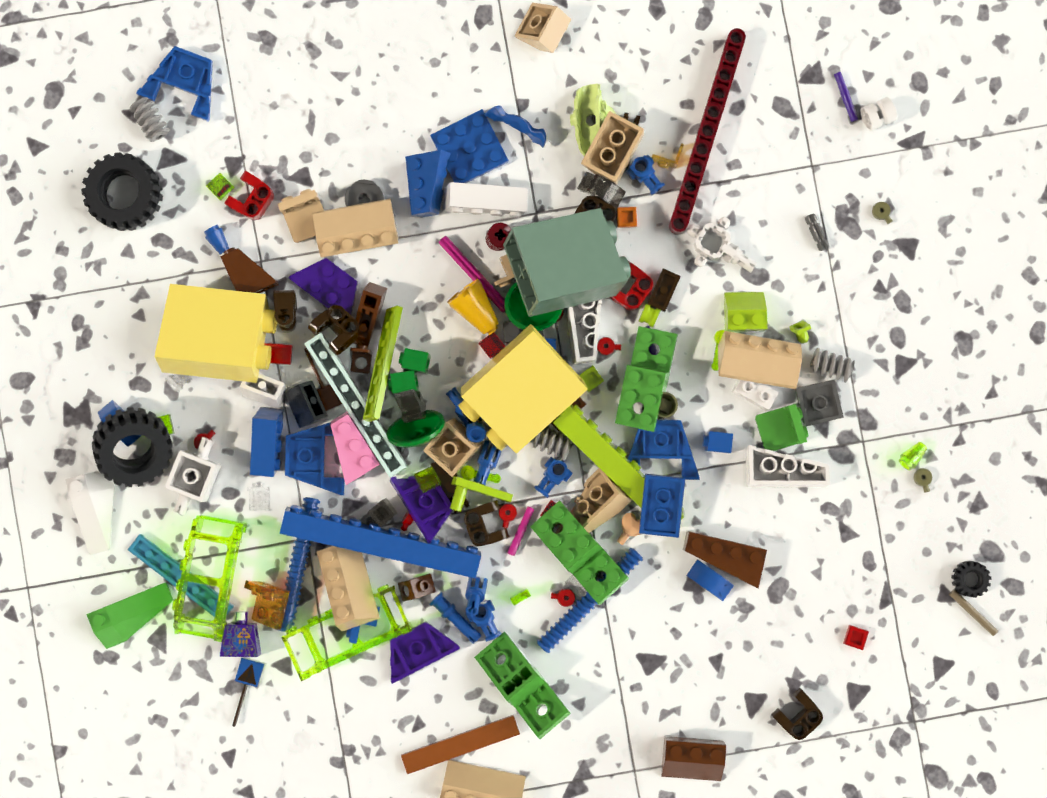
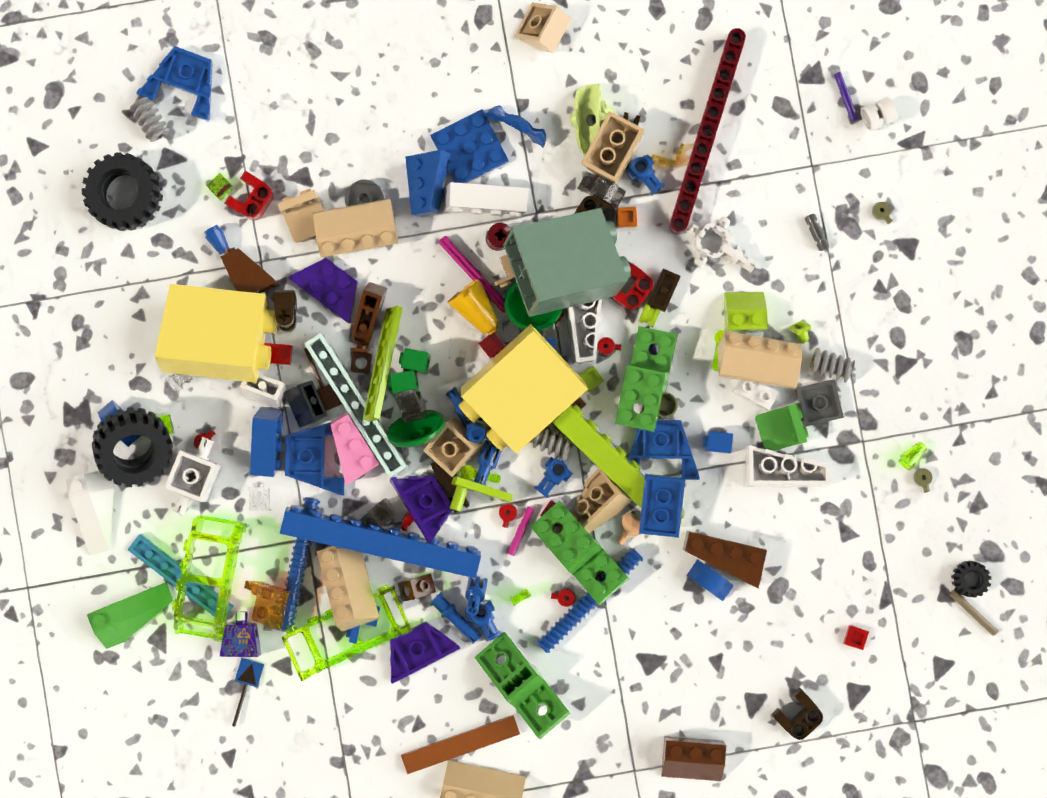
(338, 326): dark brown piece -> none
(427, 479): clear neon green tile -> none
(480, 525): dark brown piece -> none

